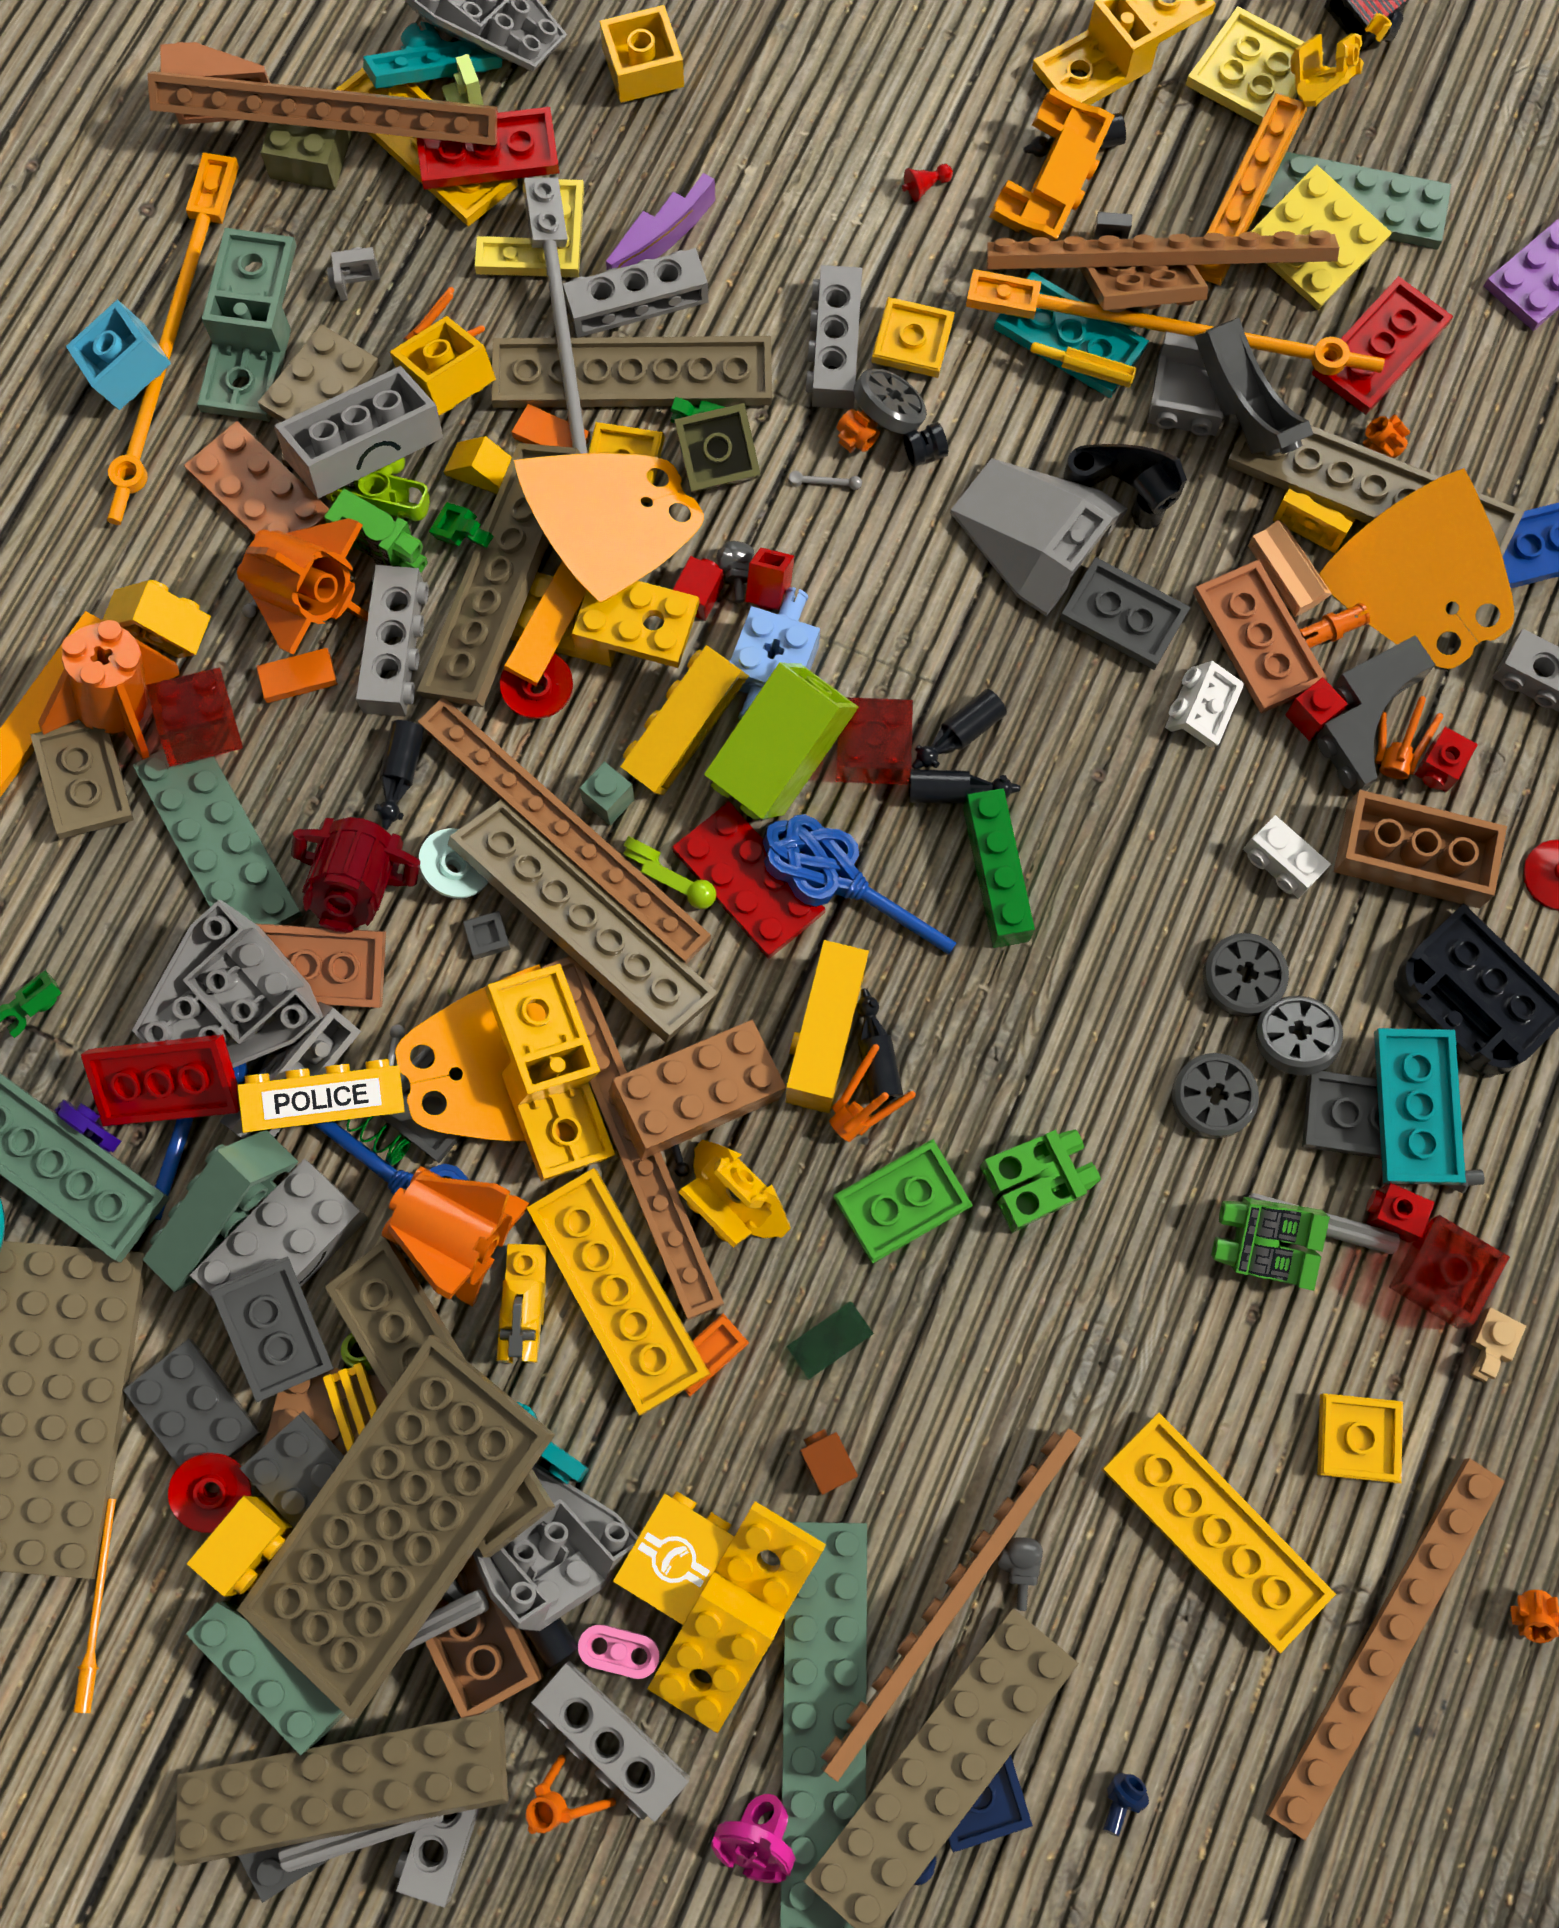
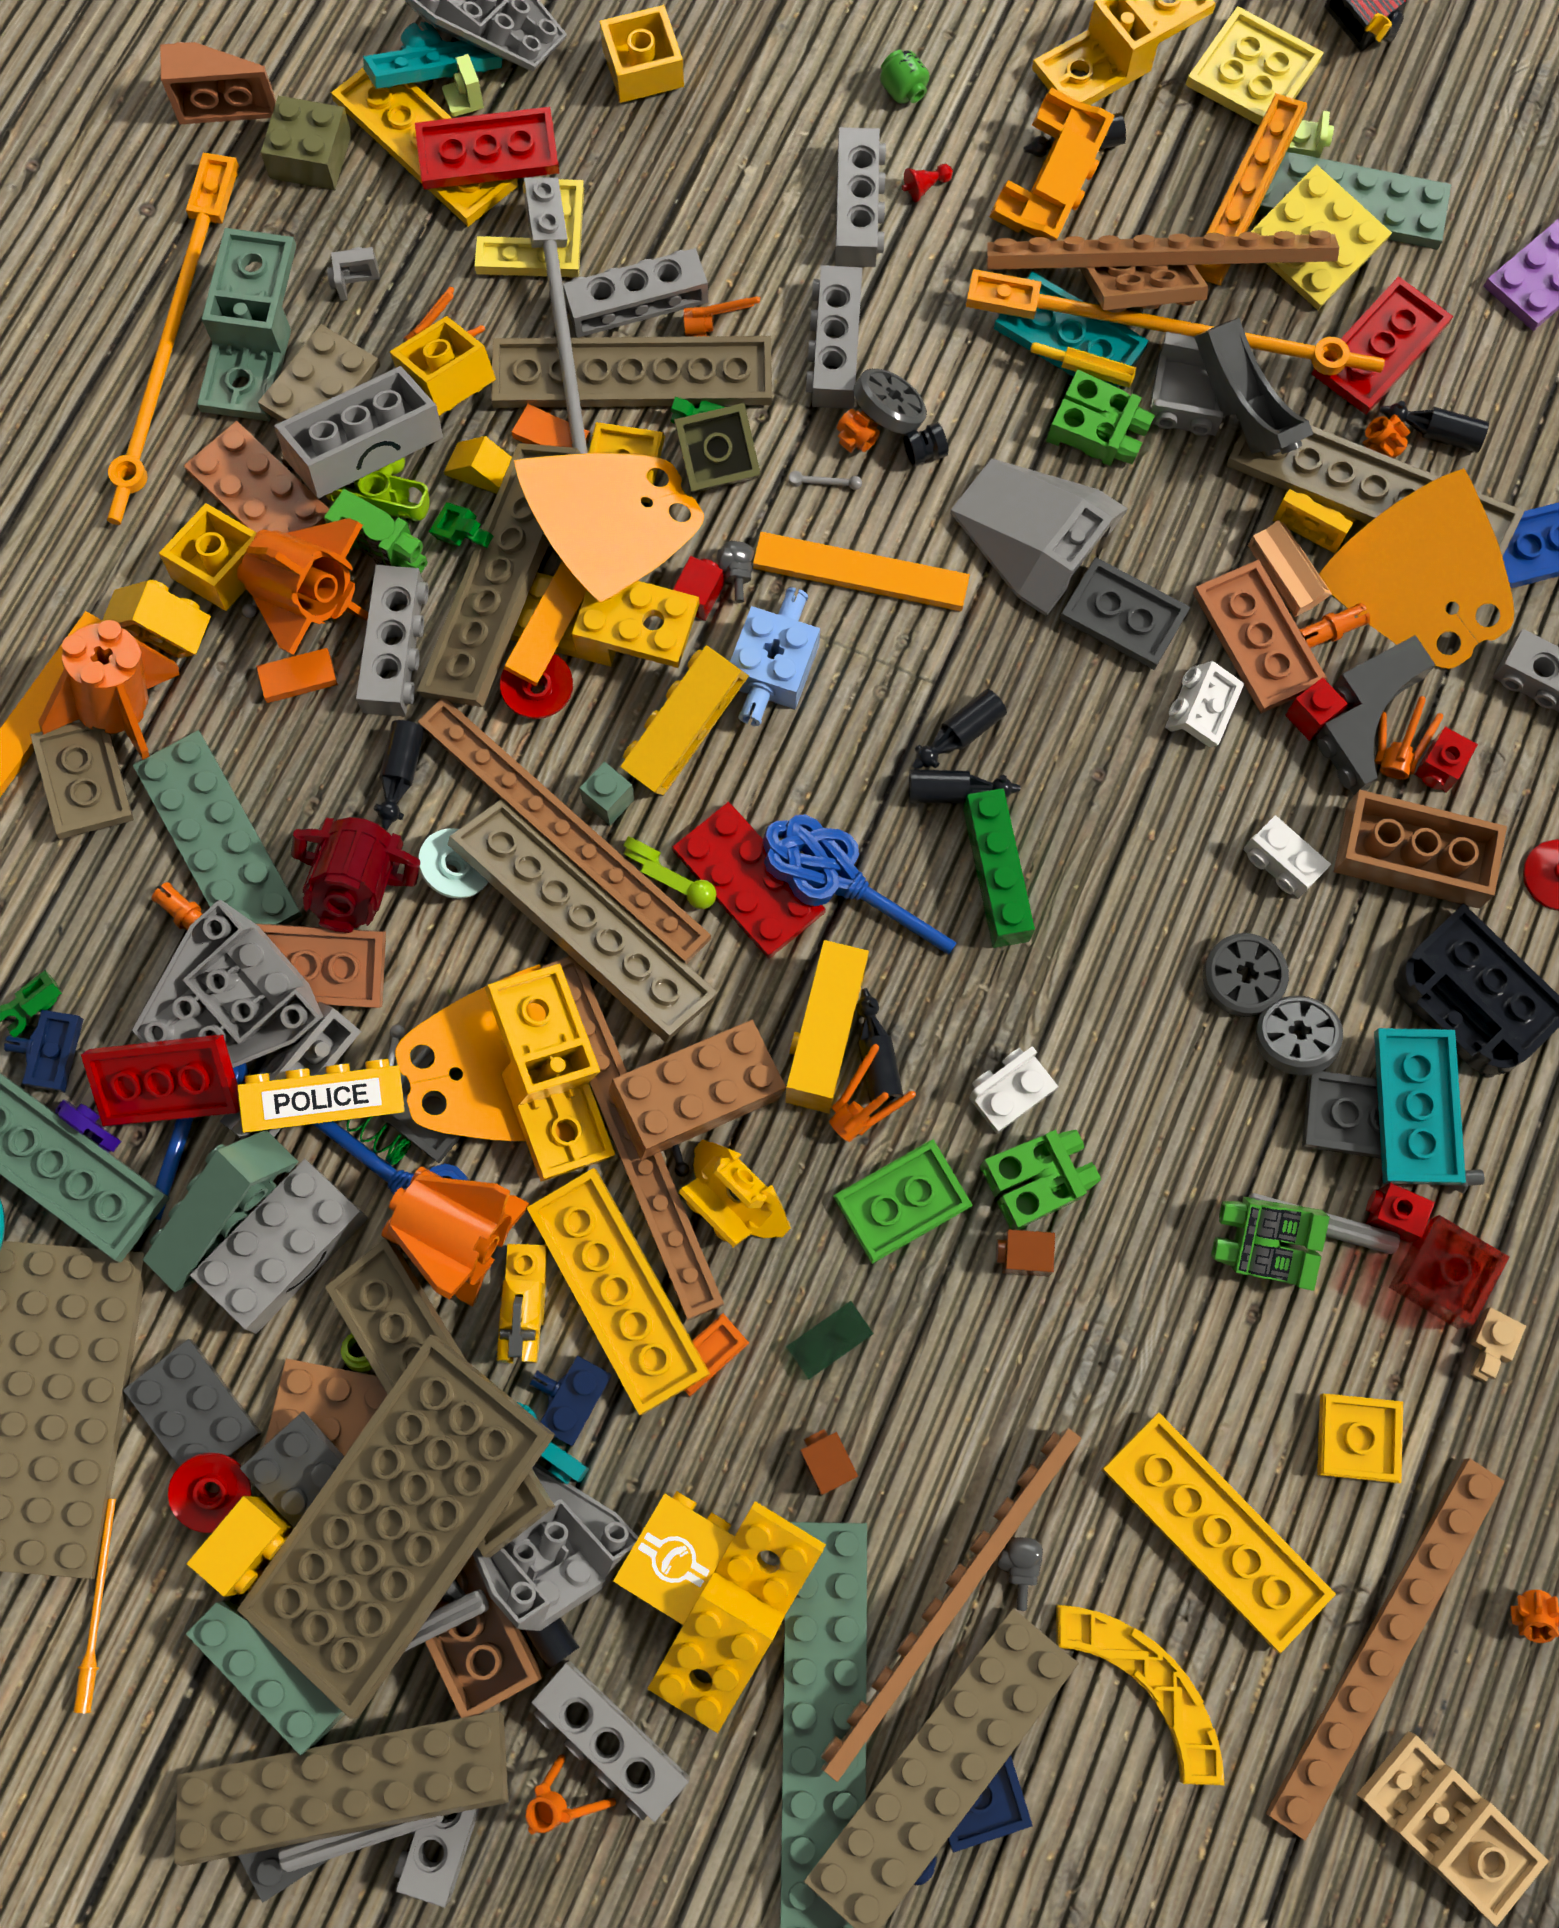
(49, 1050): none -> dark blue plate
(118, 355): medium azure brick -> none
(177, 906): none -> orange pin
(194, 716): clear red brick -> none
(208, 554): none -> yellow brick
(271, 1329): dark grey plate -> none
(322, 108): medium nougat plate -> none
(338, 1408): yellow tile -> none
(486, 935): dark grey tile -> none
(571, 1398): none -> dark blue plate
(619, 1651): bright pink plate -> none
(655, 235): medium lavender slope -> none
(700, 319): none -> orange plant
(756, 1846): dark pink tile -> none
(769, 578): red brick -> none
(780, 741): lime brick -> none
(859, 177): none -> light grey brick
(861, 571): none -> light orange tile
(876, 743): clear red brick -> none
(904, 76): none -> bright green head
(912, 337): yellow plate -> none
(1011, 1090): none -> white bracket
(1026, 1252): none -> dark orange brick
(1097, 418): none -> bright green hips
(1112, 224): dark grey tile -> none
(1127, 1793): dark blue plate -> none
(1152, 472): black panel -> none
(1161, 1679): none -> yellow tile
(1236, 1086): dark grey wheel -> none
(1312, 137): none -> yellowish green bracket
(1318, 81): yellow piece -> none
(1442, 425): none -> black wheel
(1453, 1828): none -> tan slope

